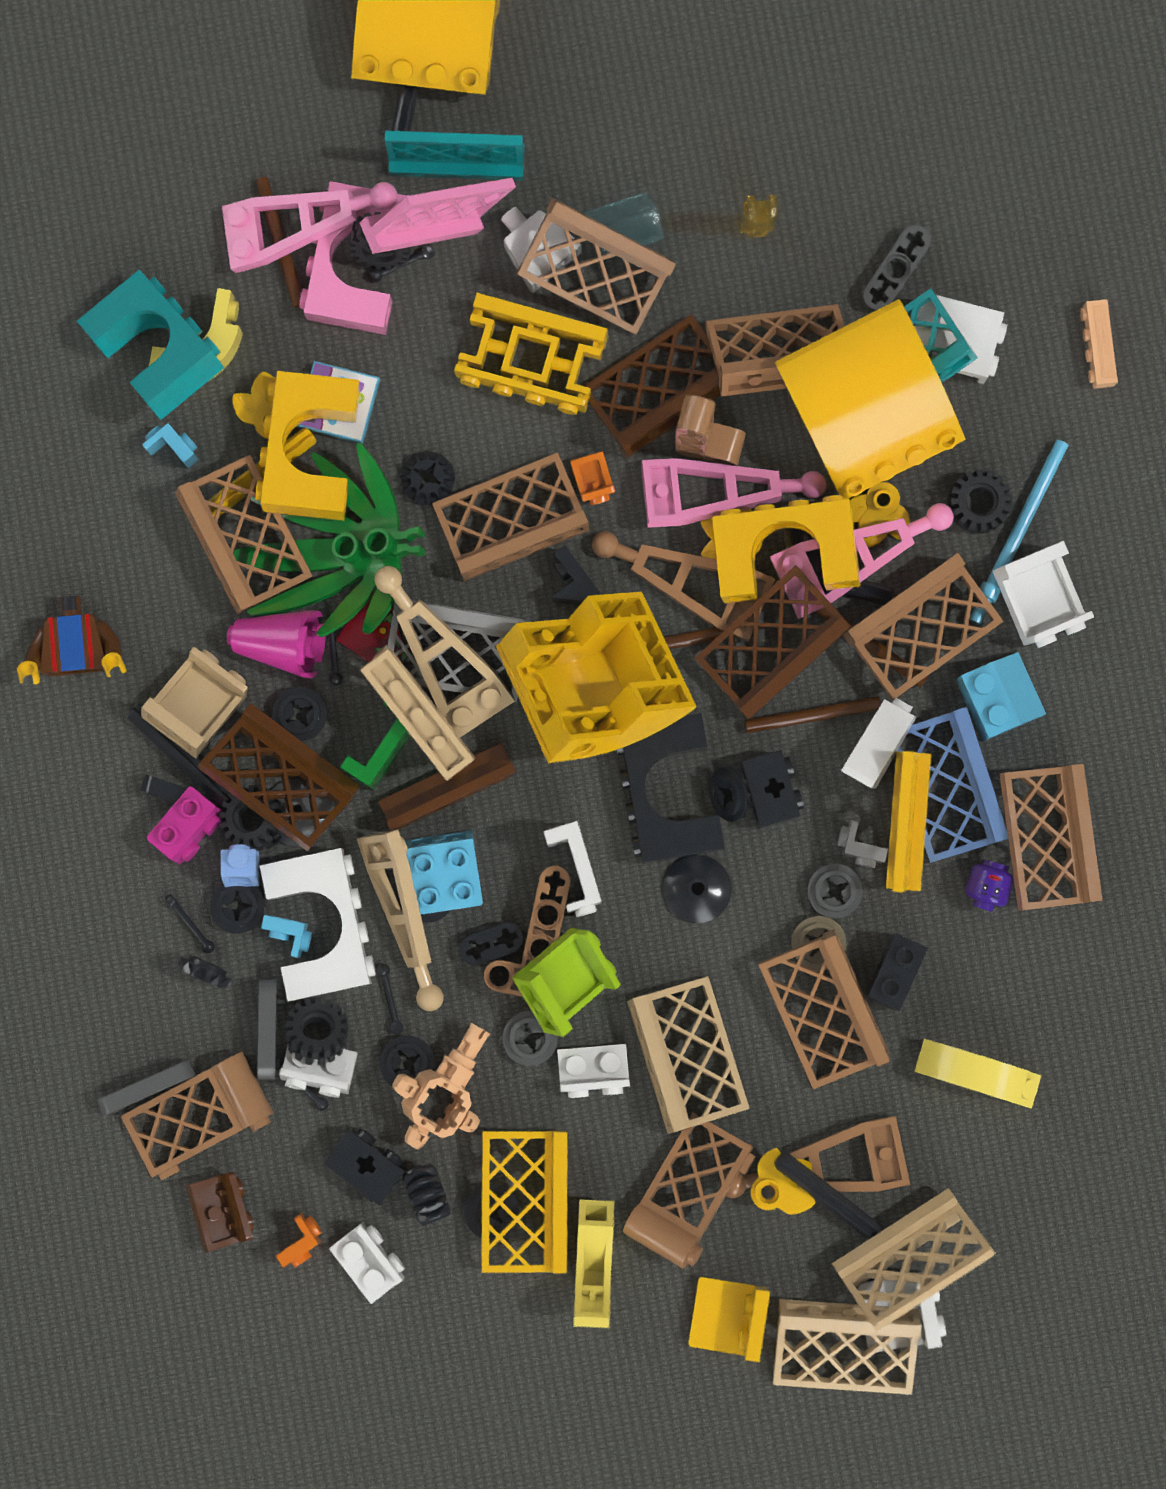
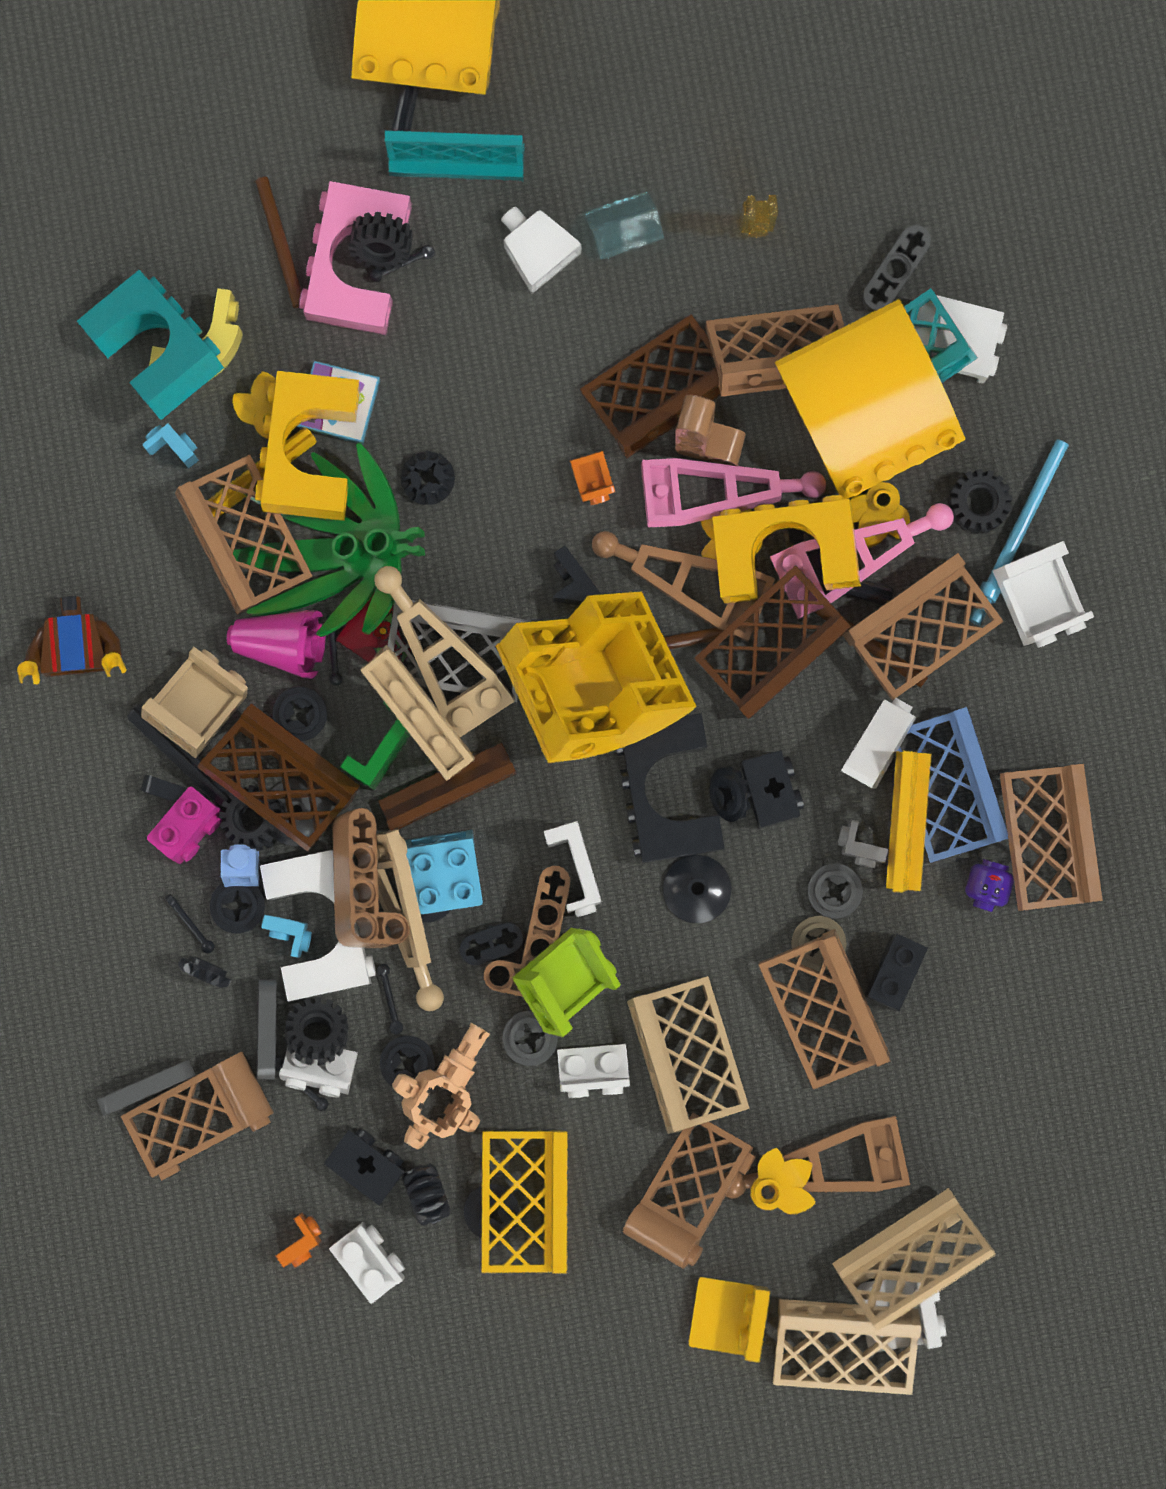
(220, 1211): reddish brown bracket -> none
(245, 230): bright pink plate -> none
(360, 827): none -> medium nougat beam
(434, 216): bright pink fence -> none
(522, 543): medium nougat fence -> none
(538, 327): yellow fence -> none
(594, 1263): light yellow arch -> none
(602, 237): medium nougat fence -> none
(812, 714): reddish brown bar -> none
(827, 1195): black axle -> none
(977, 1073): light yellow arch -> none
(1000, 696): medium azure slope -> none
(1100, 344): light nougat piece -> none

